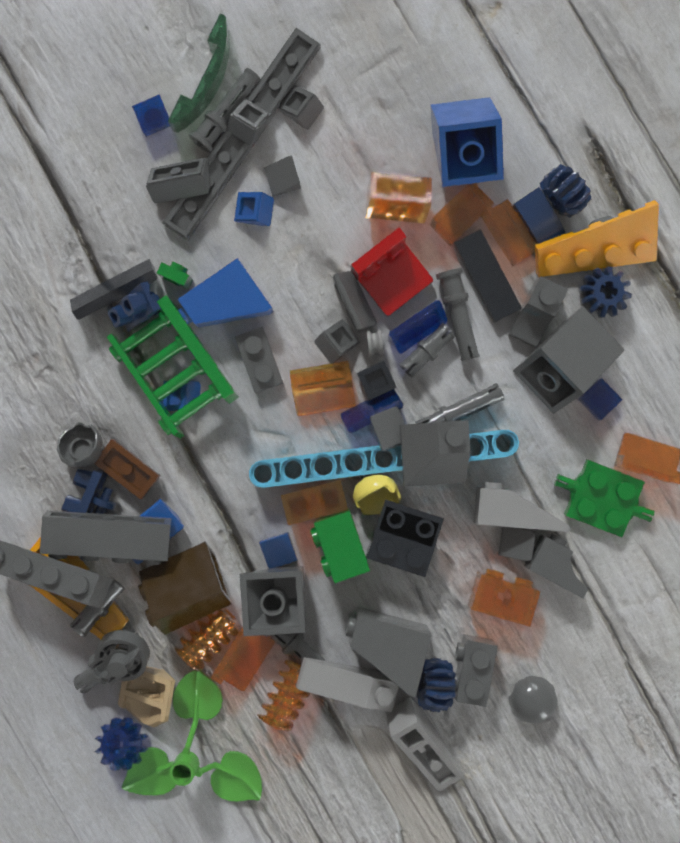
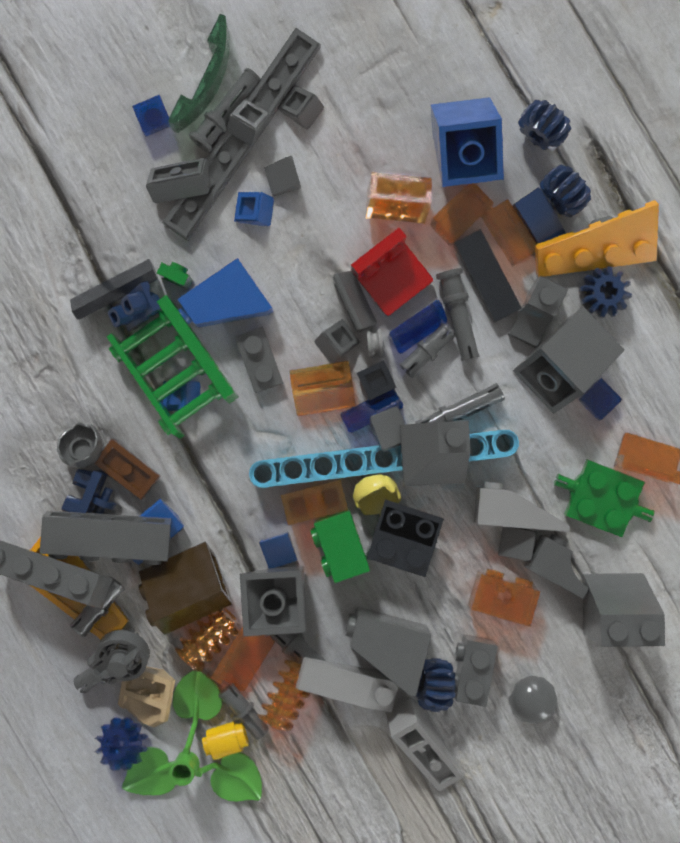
(225, 740): none -> yellow brick
(243, 711): none -> dark grey axle
(544, 125): none -> dark blue gear
(622, 611): none -> dark grey slope

